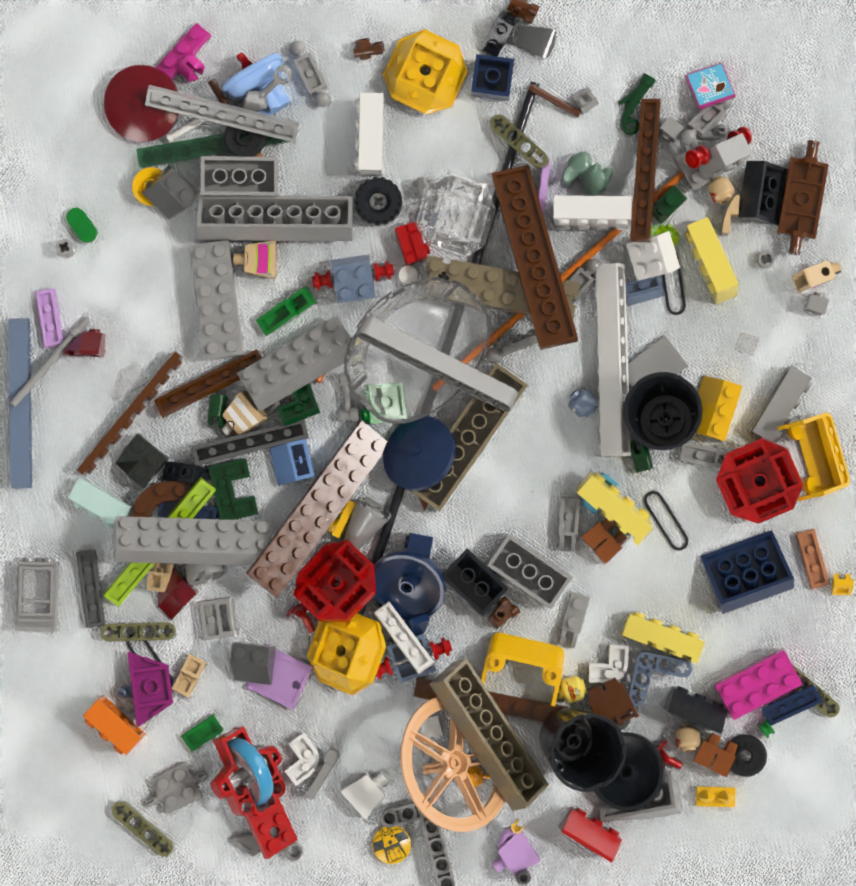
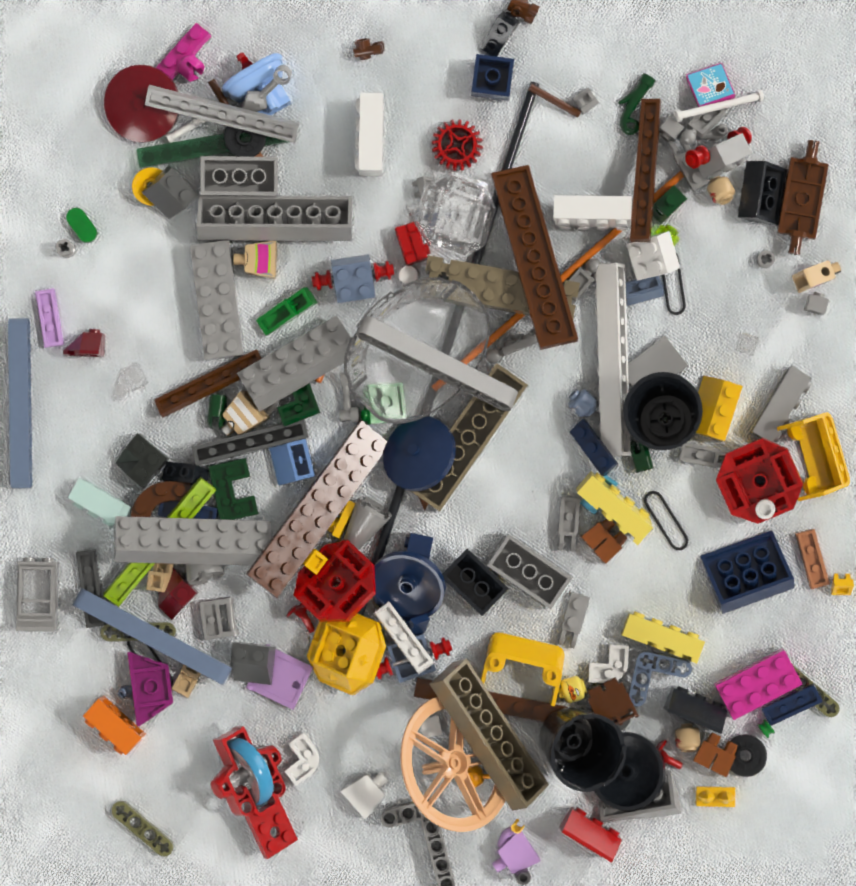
(73, 334): light grey bar -> none
(125, 420): reddish brown plate -> none
(152, 636): none -> sand blue beam
(176, 788): light grey plate -> none
(202, 733): green tile -> none
(249, 845): light grey piece -> none
(310, 73): light grey plate -> none
(315, 561): none -> yellow tile
(322, 773): light grey hinge -> none
(378, 189): black bush -> none
(391, 844): yellow dish -> none
(429, 92): yellow piece -> none
(464, 140): none -> red gear
(505, 610): reddish brown plate -> none
(519, 141): olive beam -> none
(534, 39): dark grey piece -> none
(543, 186): lavender tile -> none
(593, 177): sand green animal -> none
(593, 447): none -> dark blue plate
(712, 260): light yellow wedge -> none
(732, 211): tan slope -> none
(758, 96): none -> white bar
(765, 509): none -> white tile

